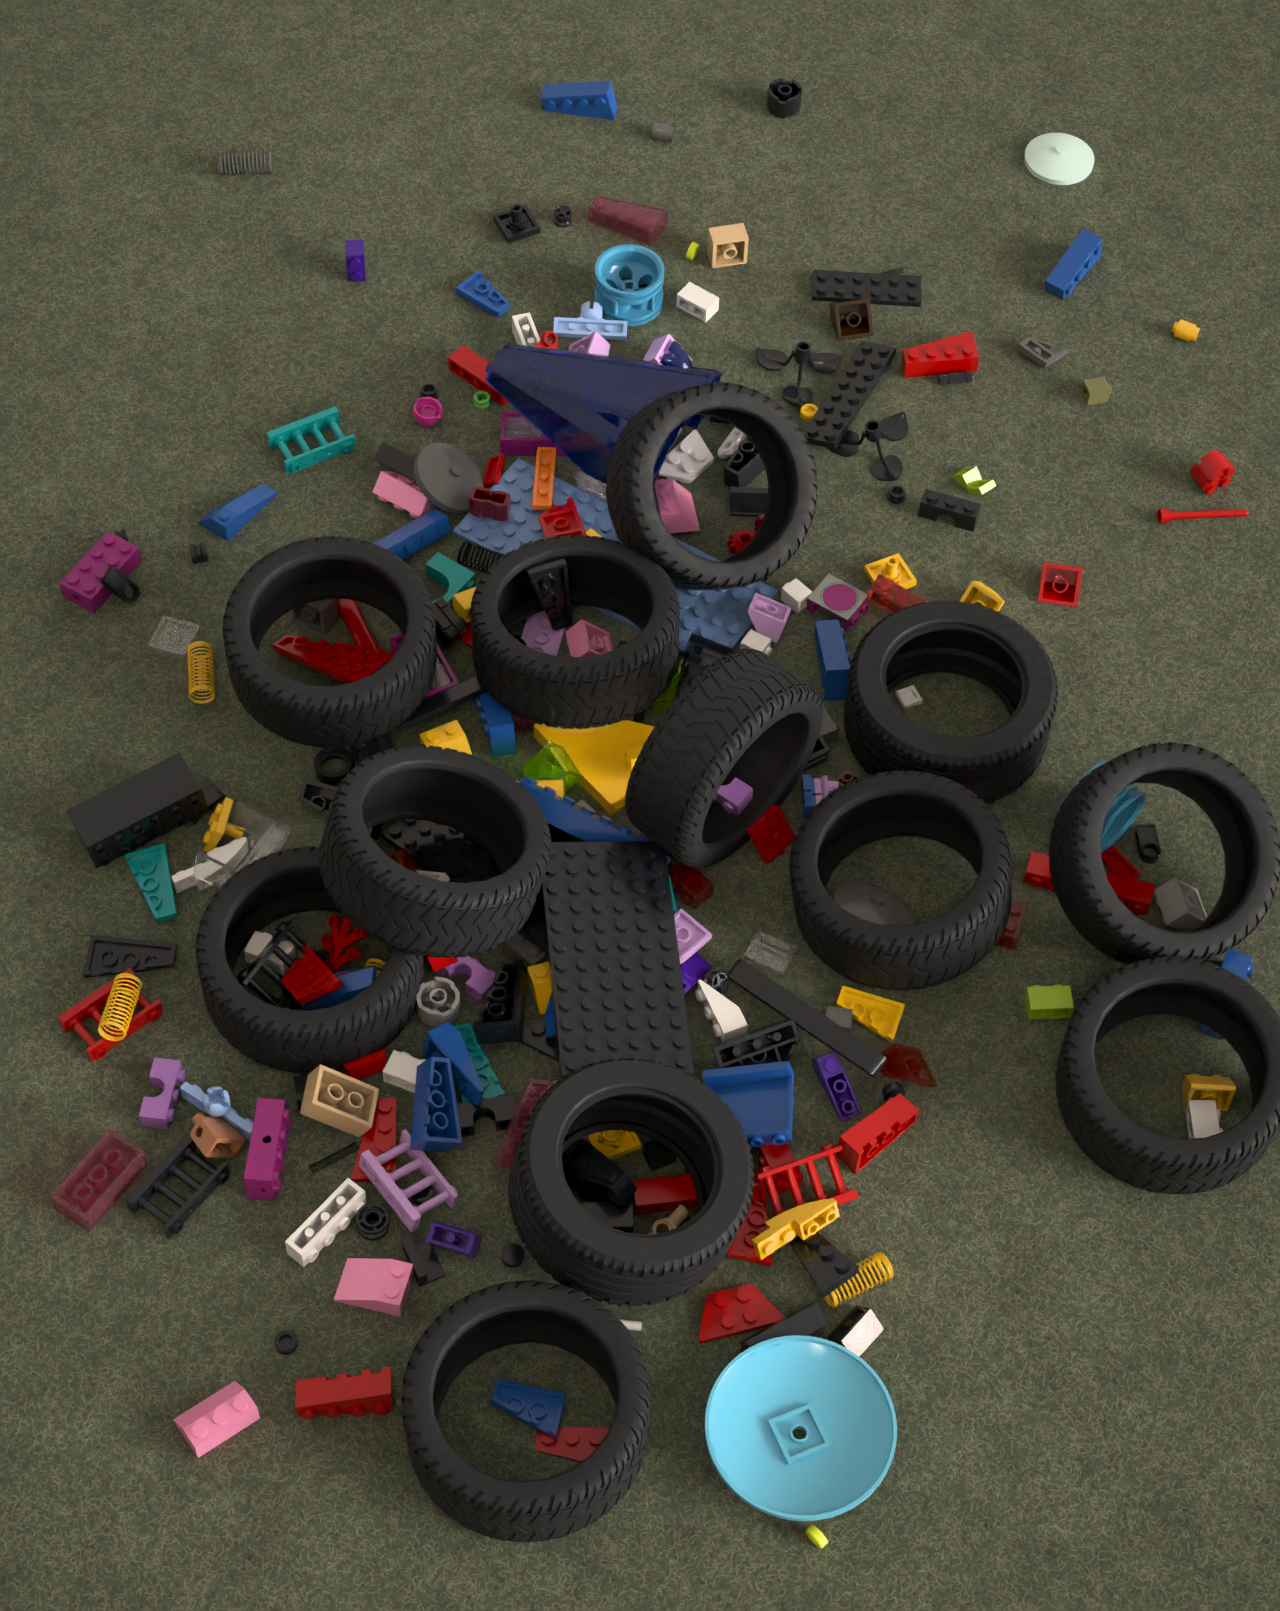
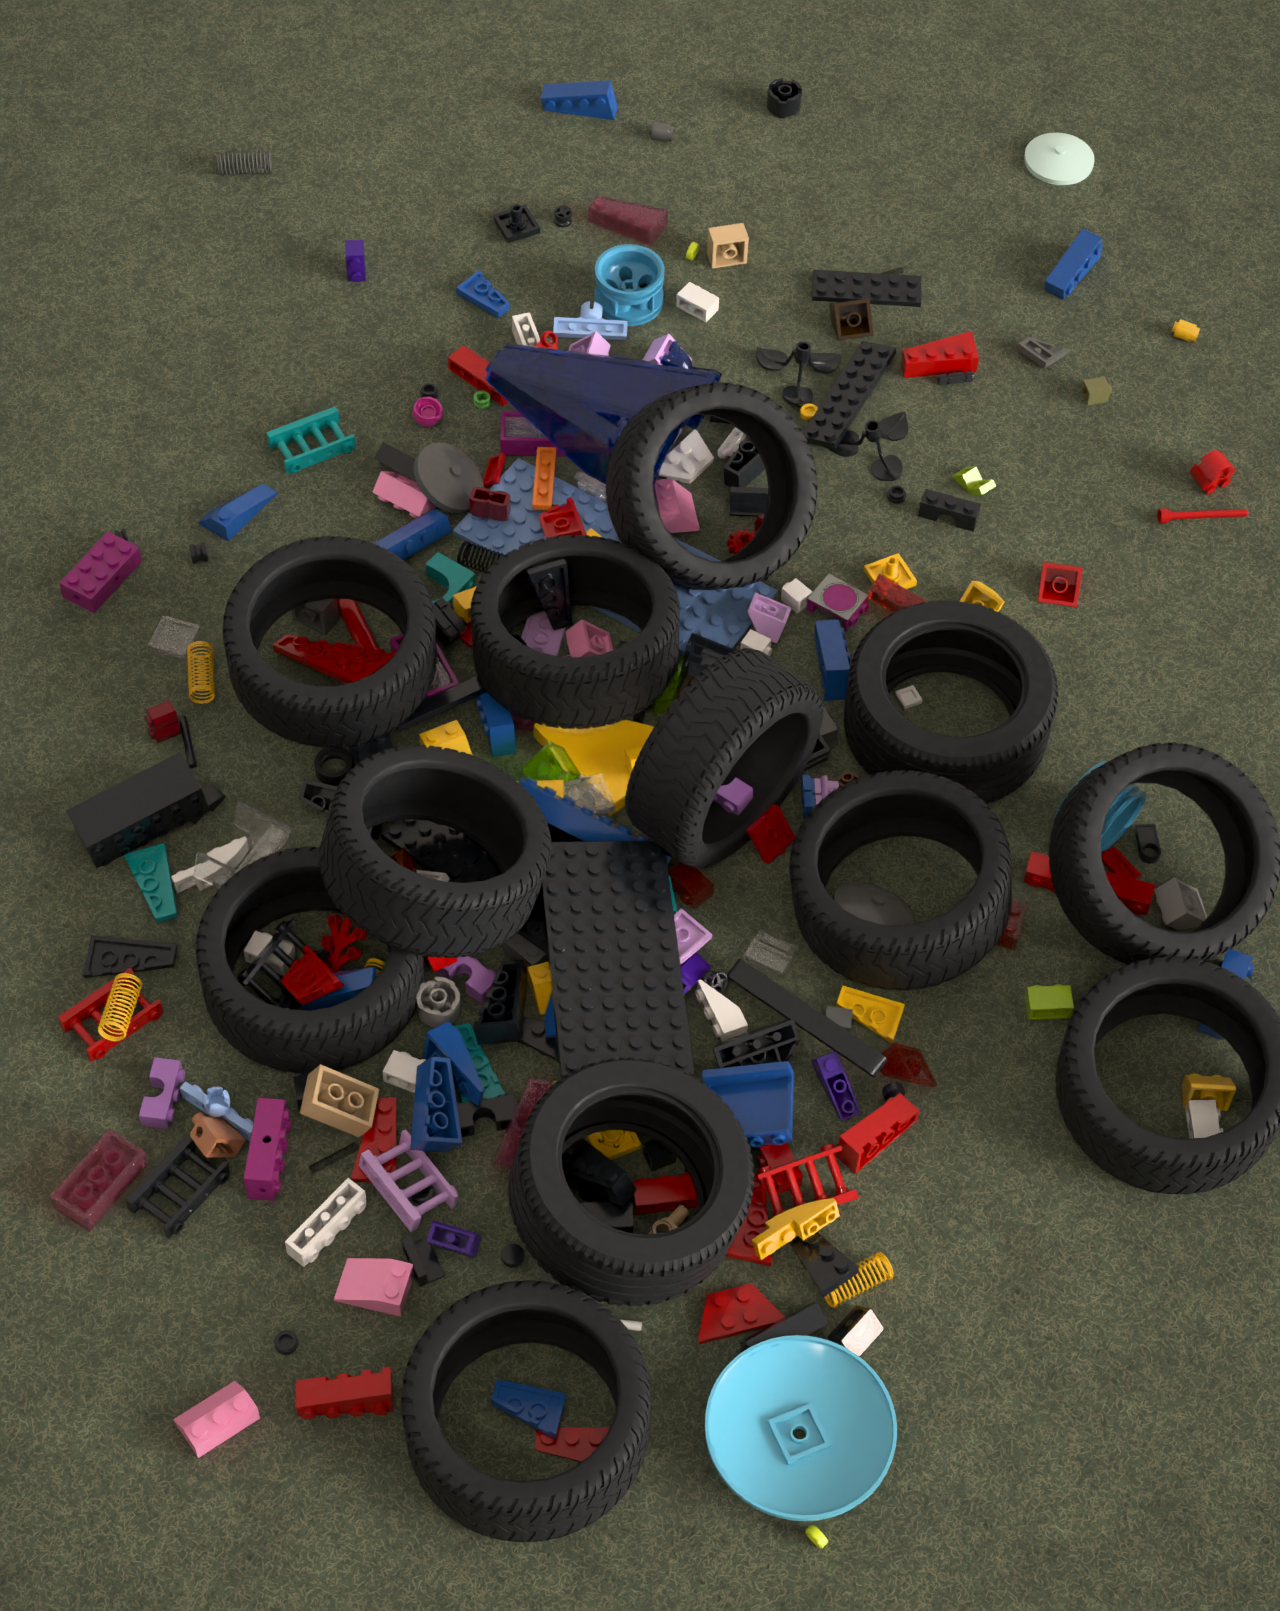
(116, 583): black piece -> none
(162, 722): none -> dark red brick
(187, 741): none -> black bar
(220, 826): yellow plate -> none
(366, 1065): red tile -> none
(372, 1231): black wheel -> none
(590, 793): none -> clear plate

